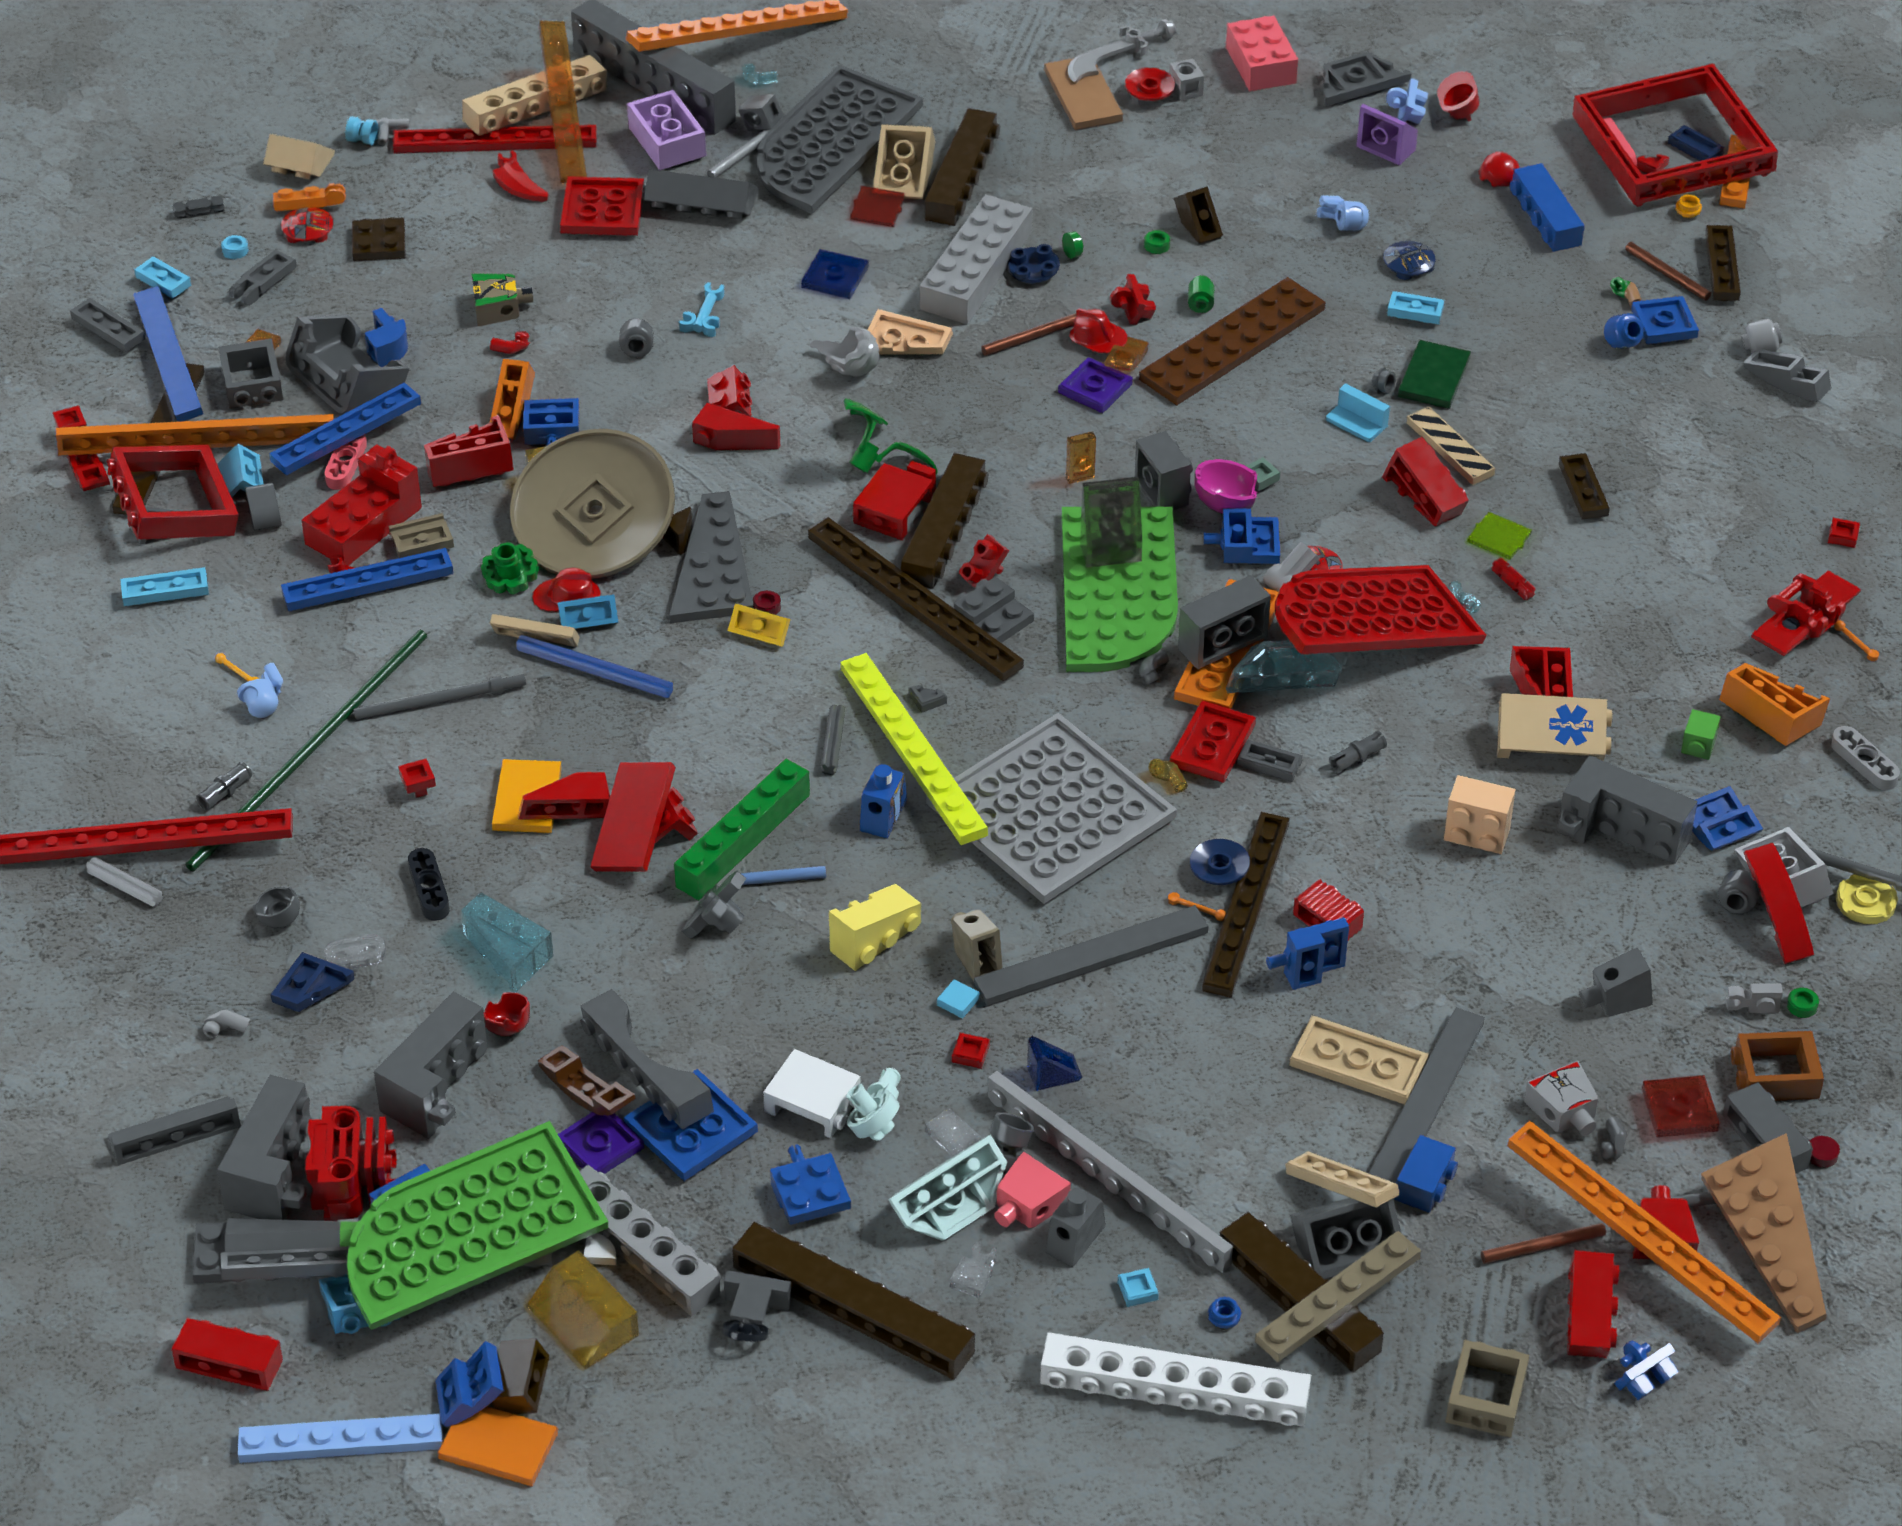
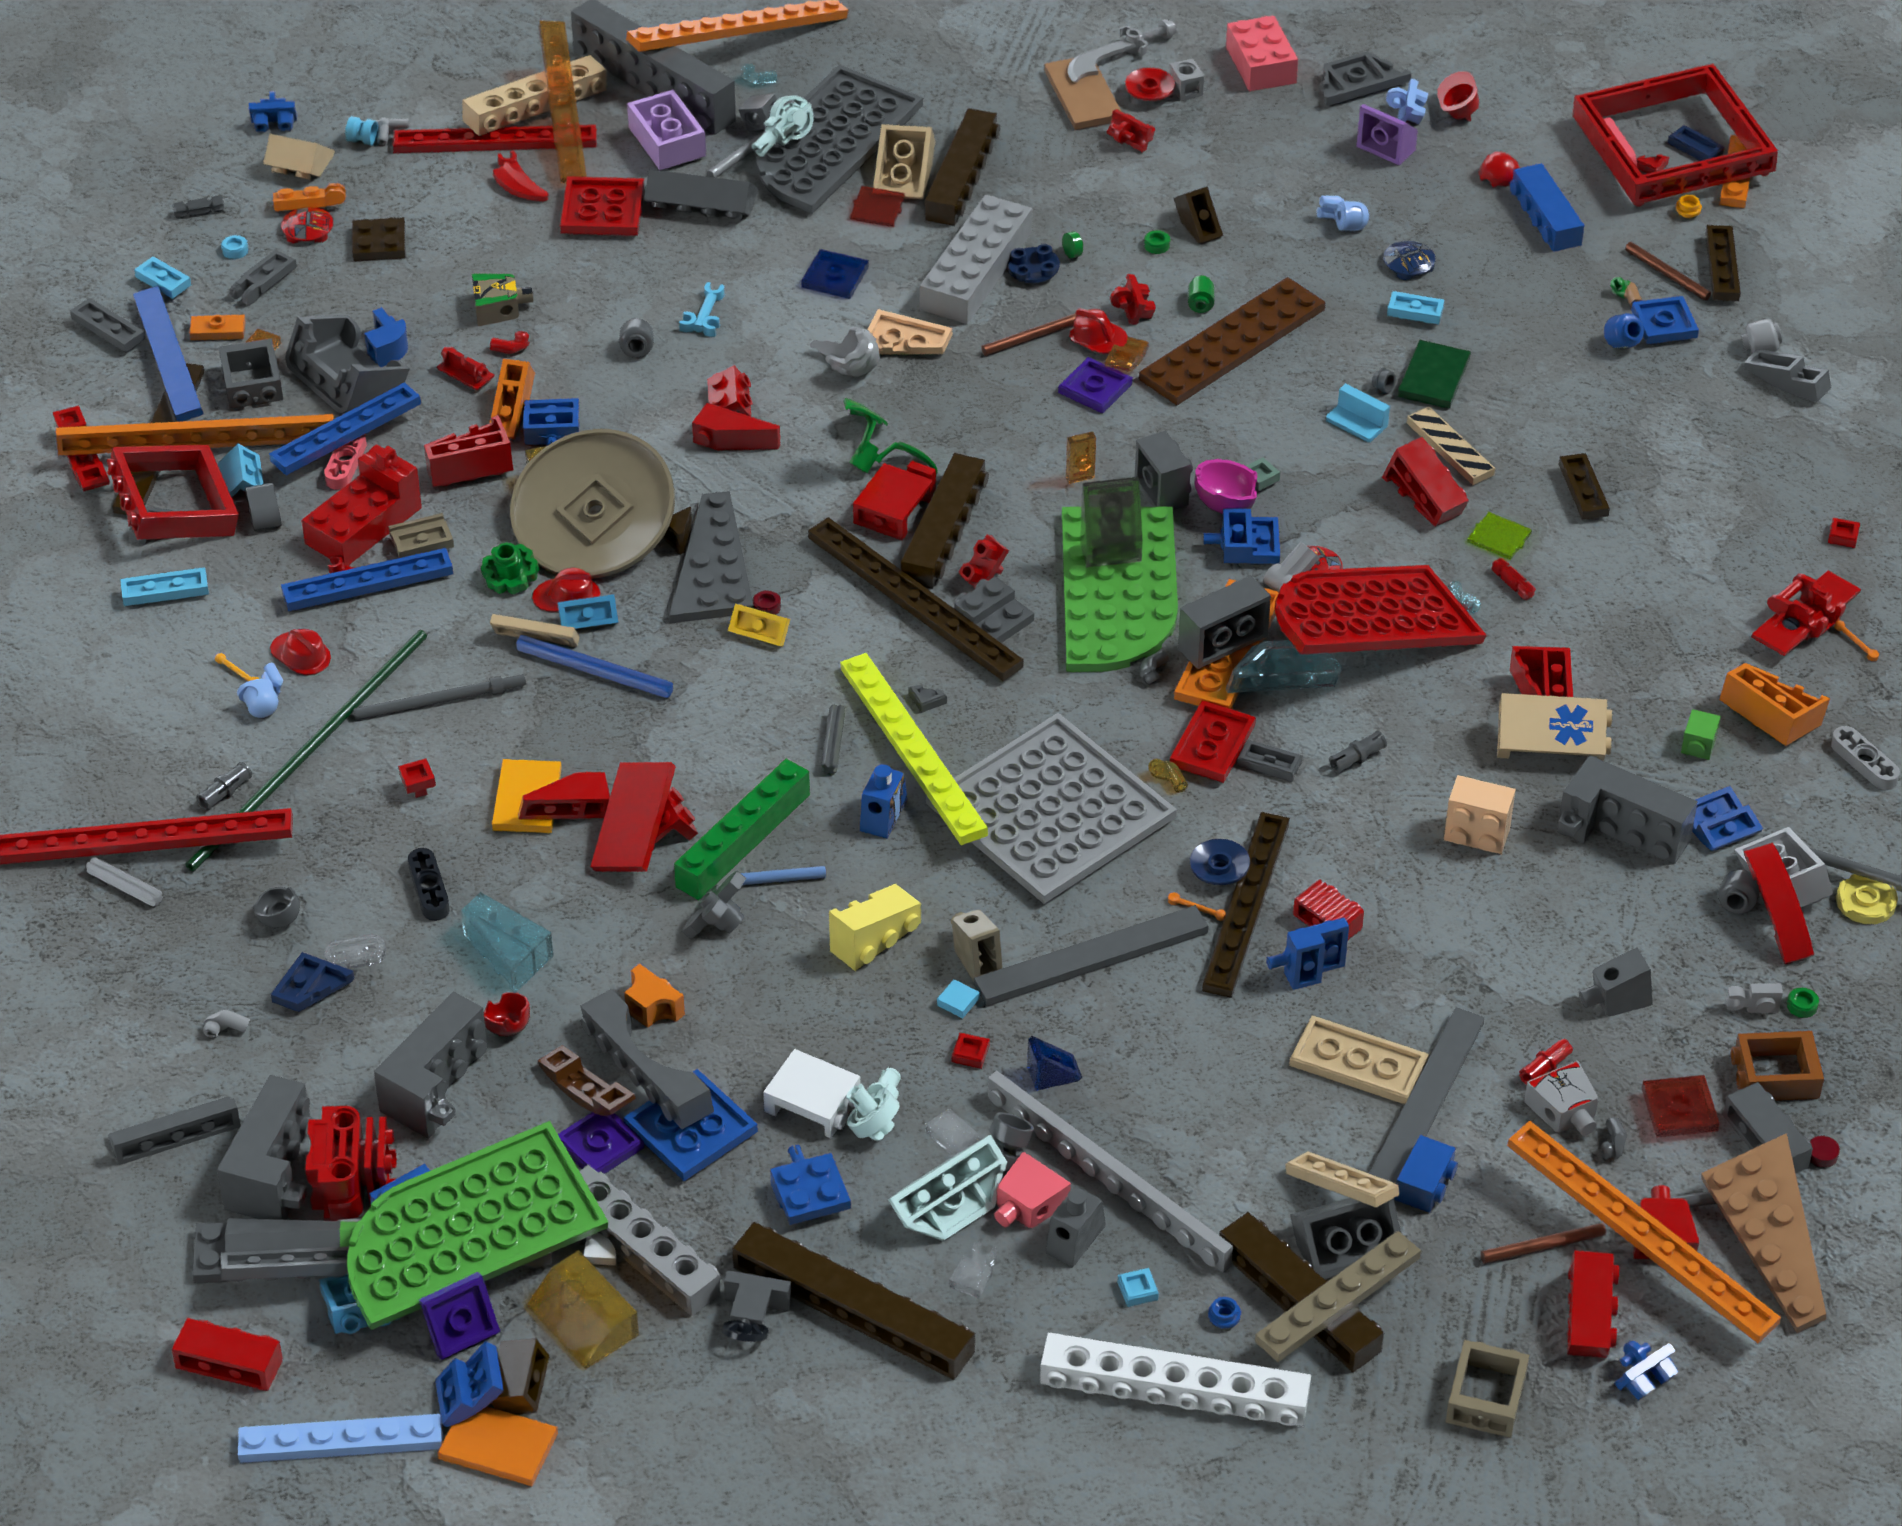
(217, 327): none -> orange plate
(273, 110): none -> blue hips
(301, 651): none -> red piece
(459, 1315): none -> dark purple tile
(464, 369): none -> red hinge
(652, 998): none -> orange brick
(785, 124): none -> light aqua pin
(1130, 130): none -> red hips
(1546, 1060): none -> red axle

